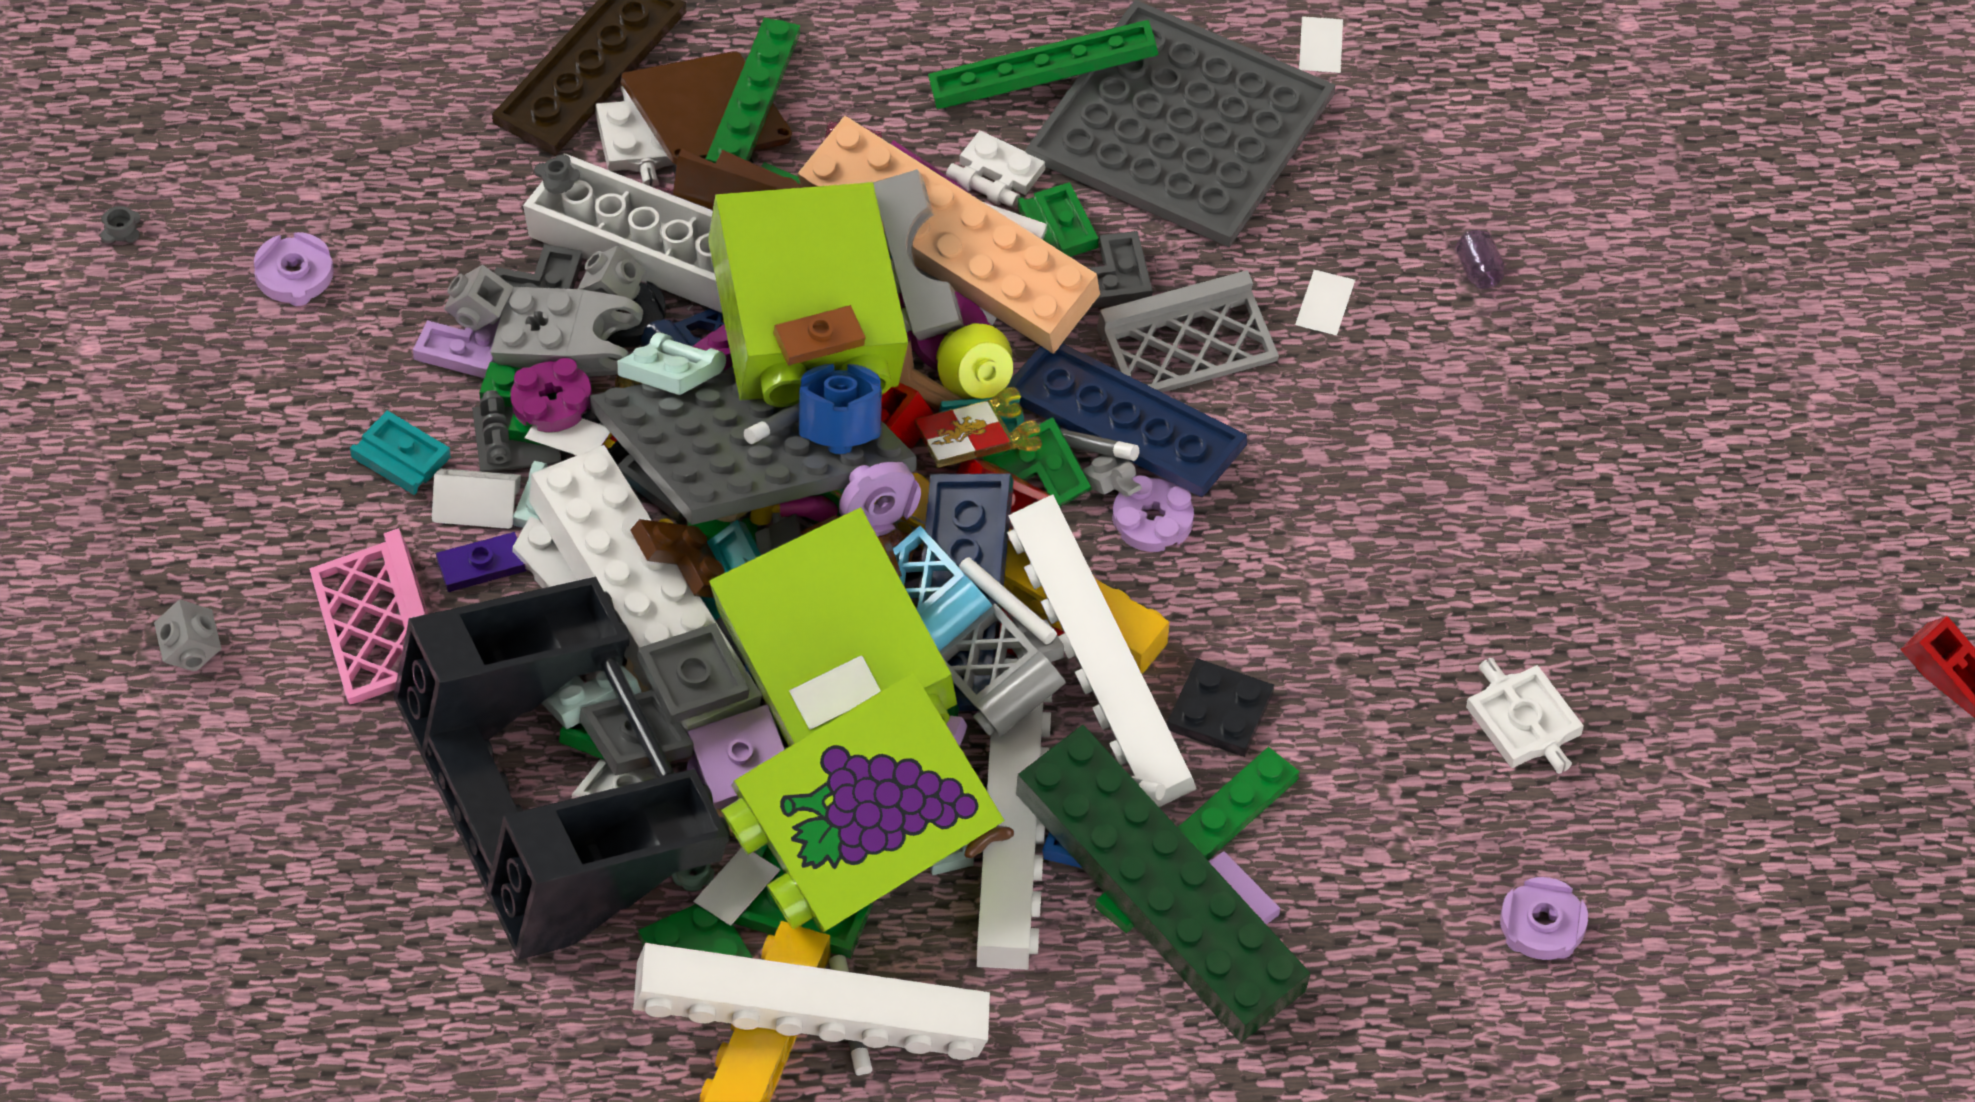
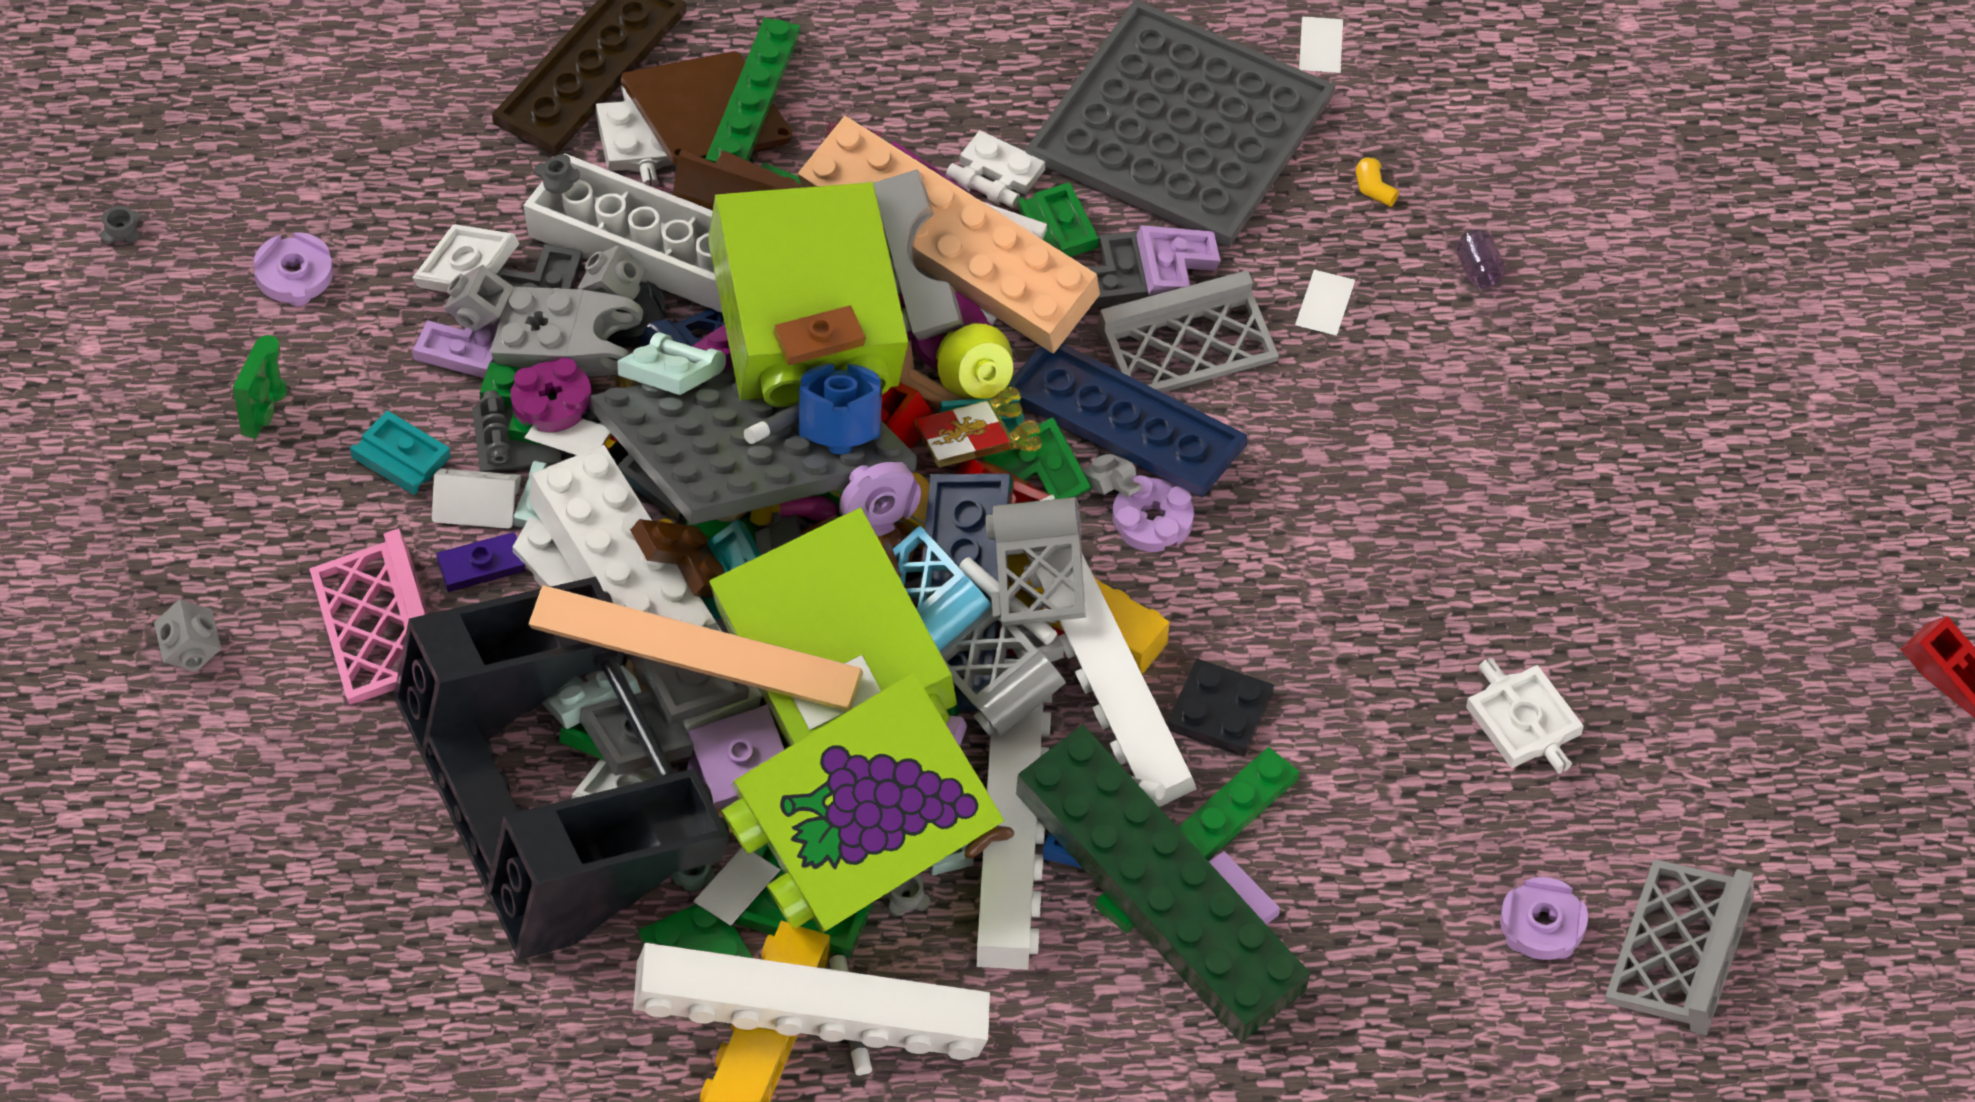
(259, 386): none -> green plate
(463, 251): none -> white plate
(696, 648): none -> light nougat tile
(916, 900): none -> light grey plate
(1031, 529): none -> light grey piece
(1043, 64): green plate -> none
(1101, 445): dark grey bar -> none
(1170, 252): none -> lavender plate
(1371, 183): none -> yellow arm
(1713, 961): none -> light grey fence

